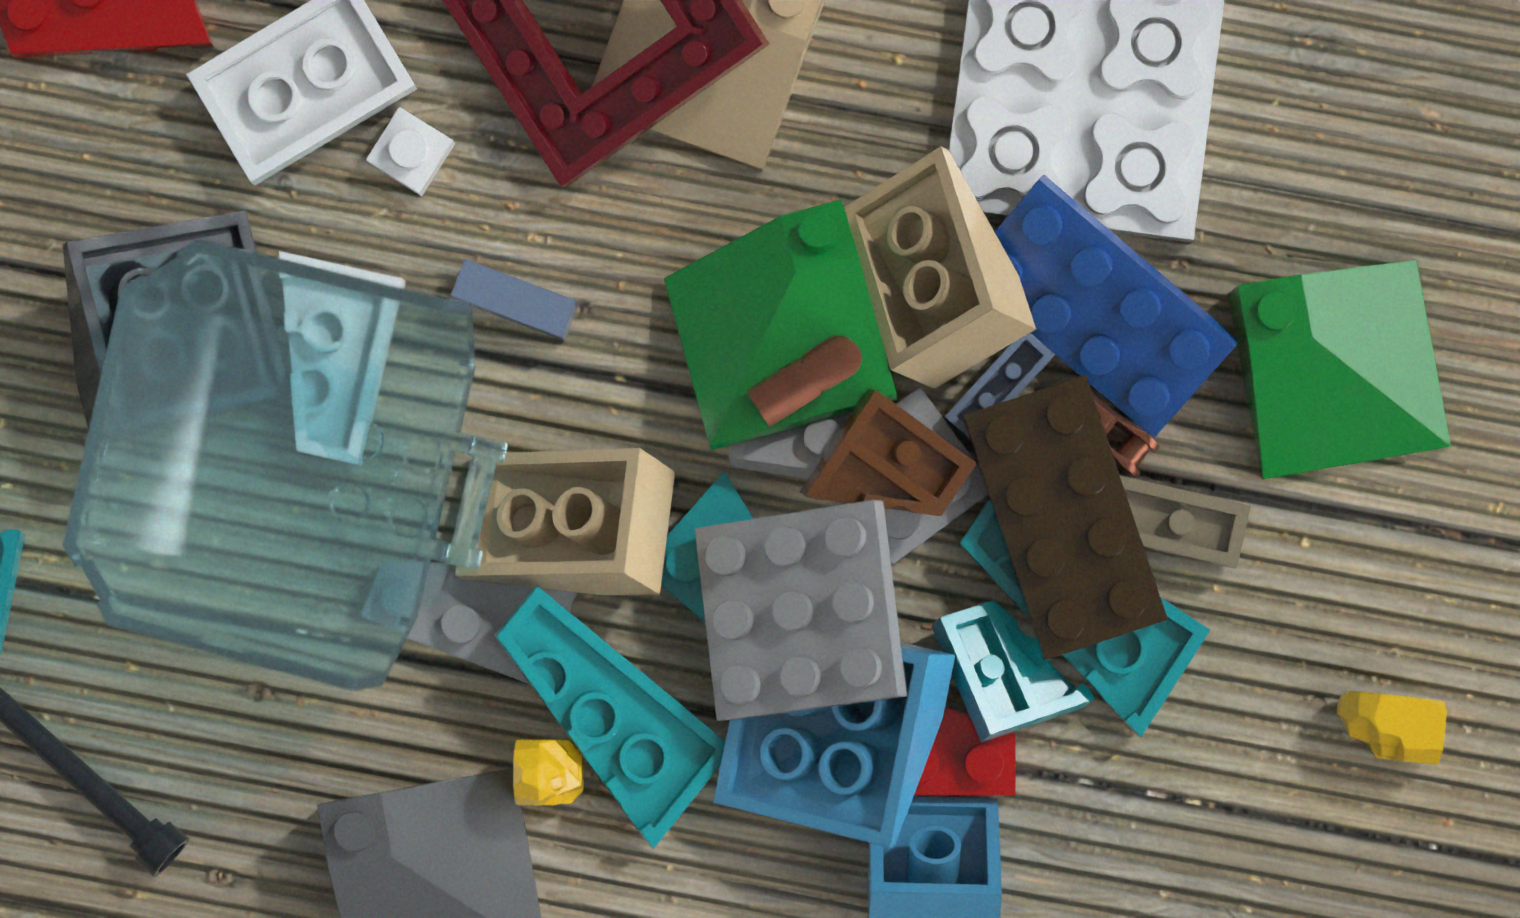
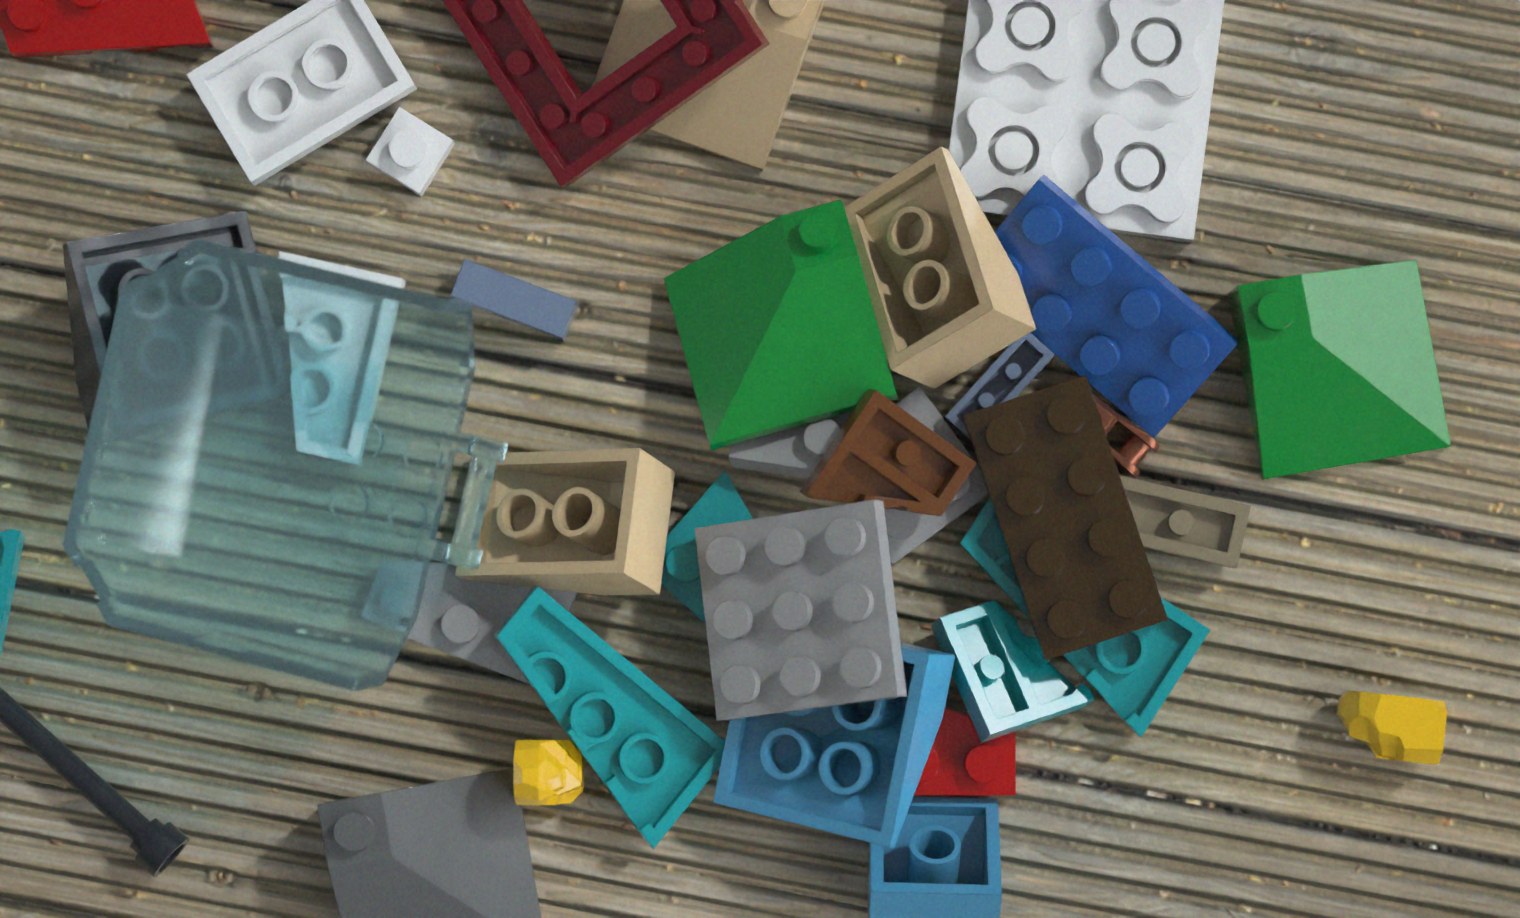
(805, 378): copper bar -> none

